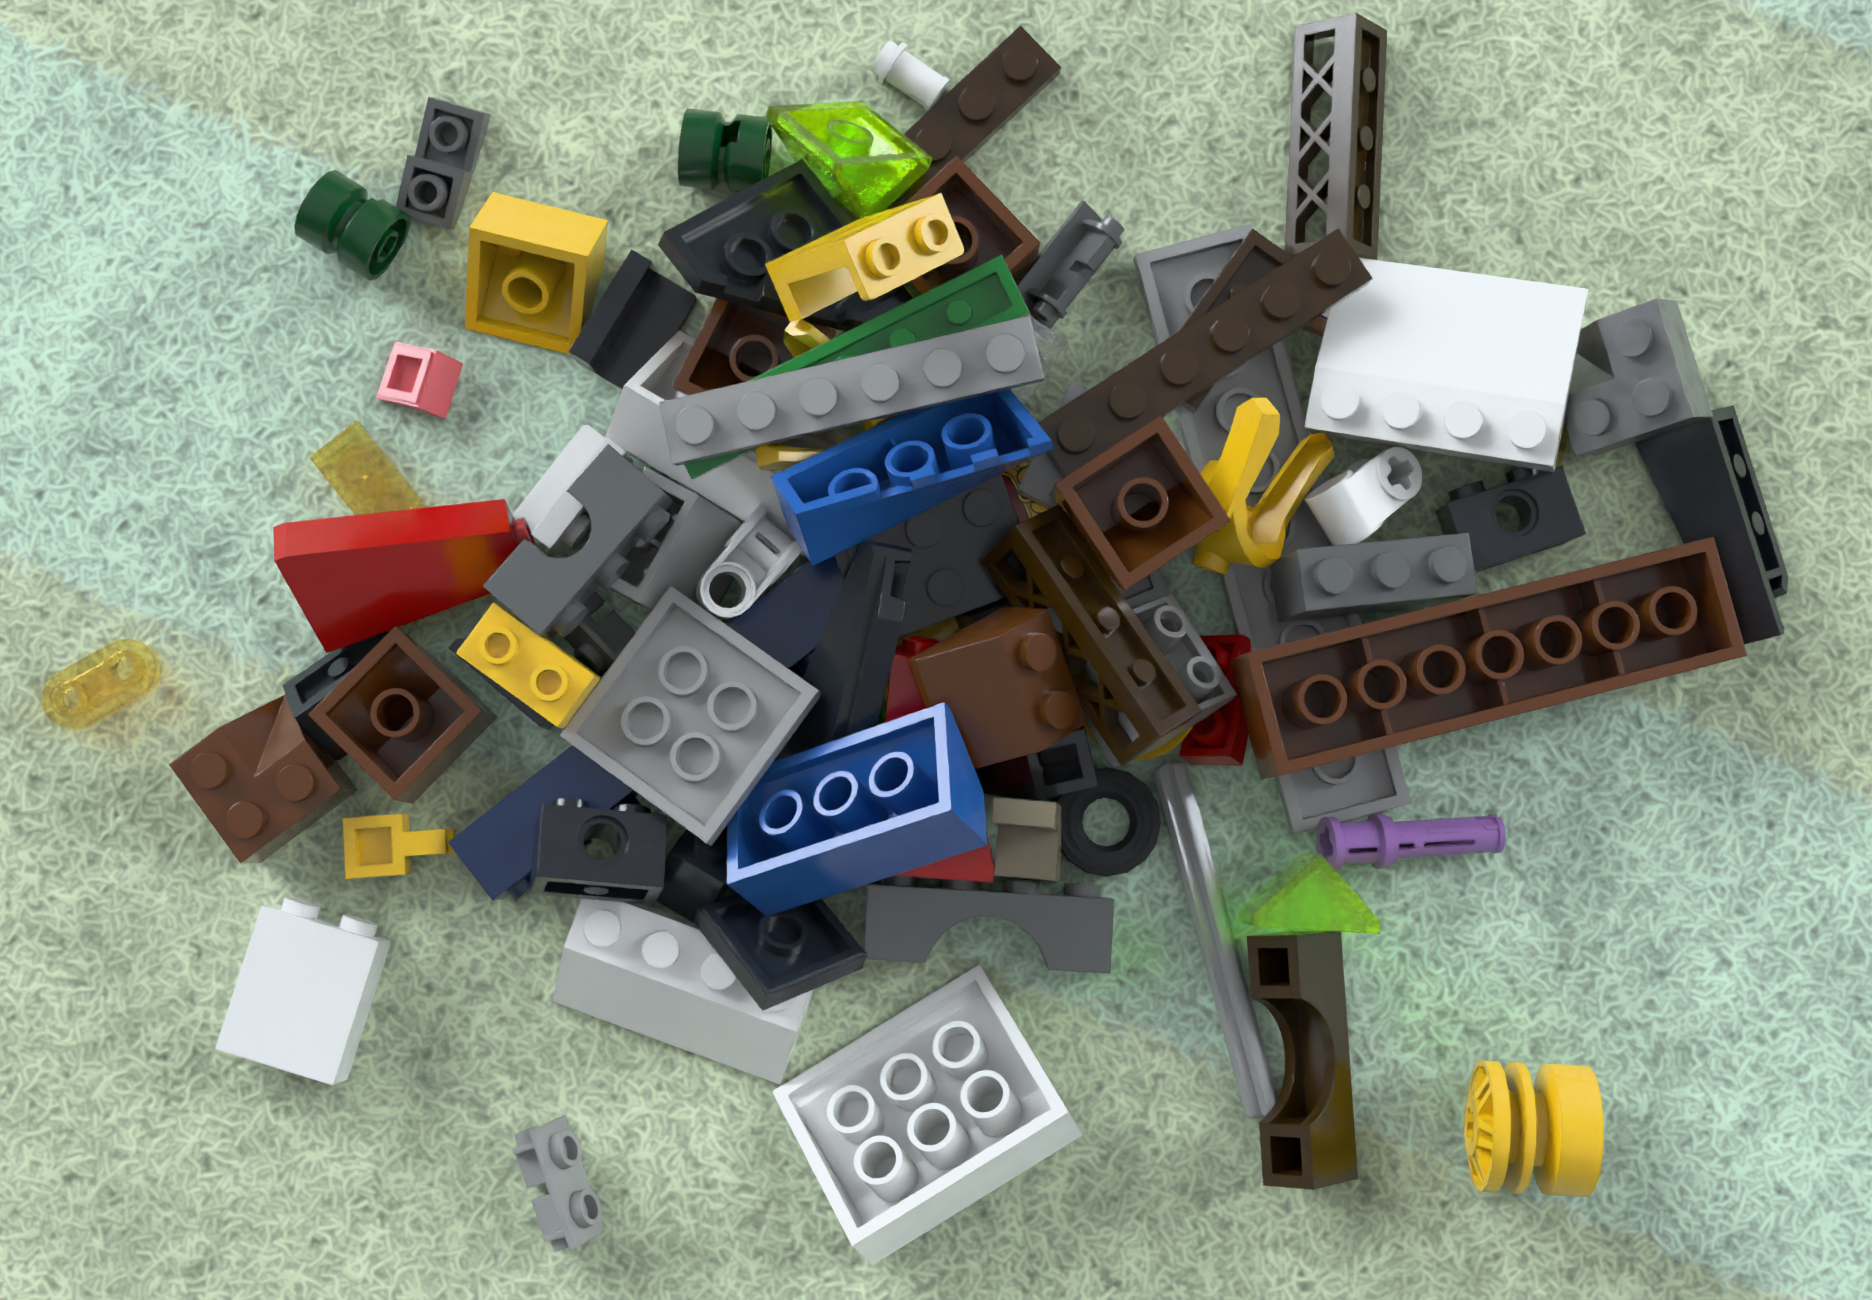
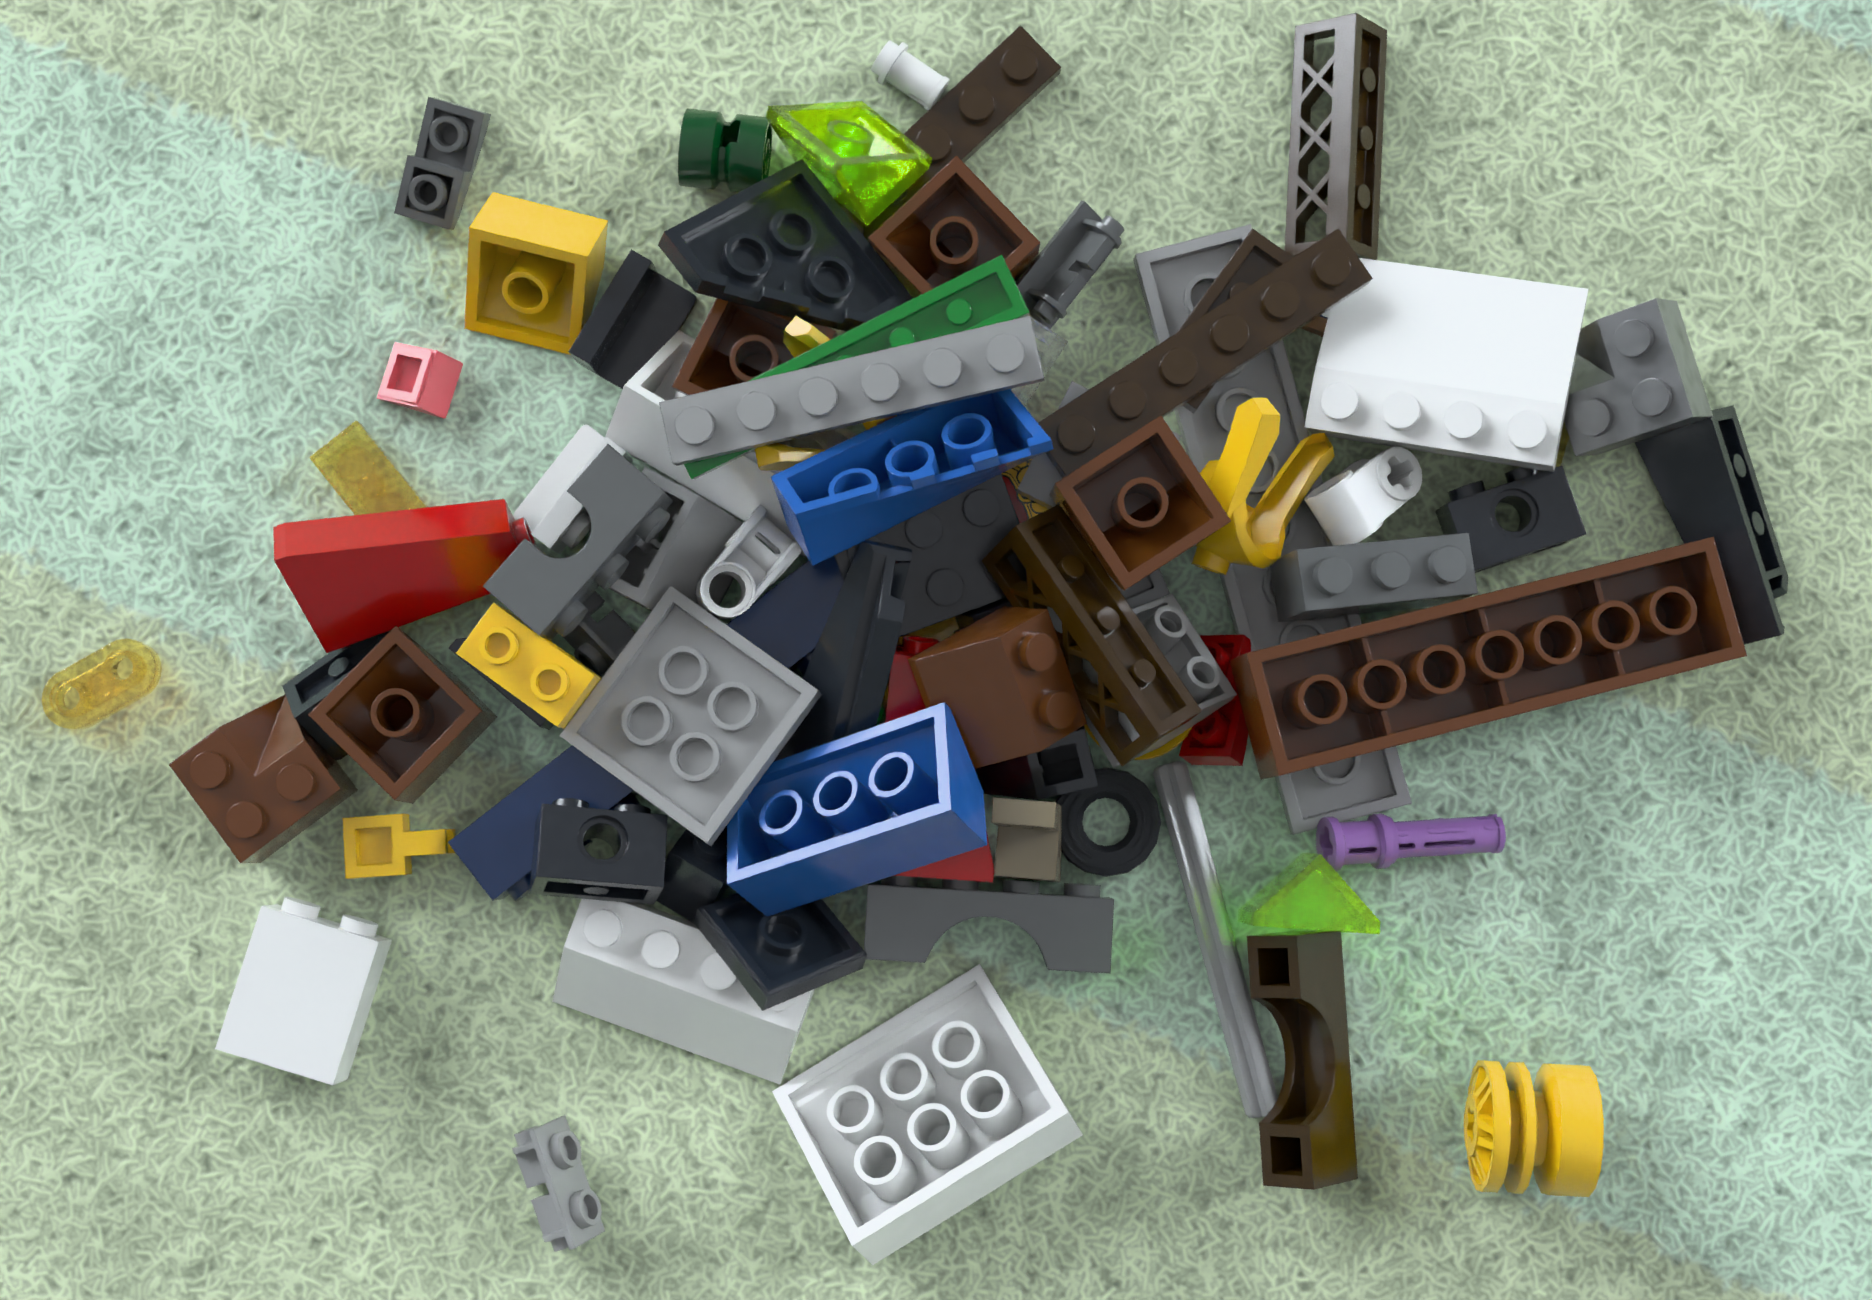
(344, 221): dark green wheel -> none
(866, 257): yellow panel -> none

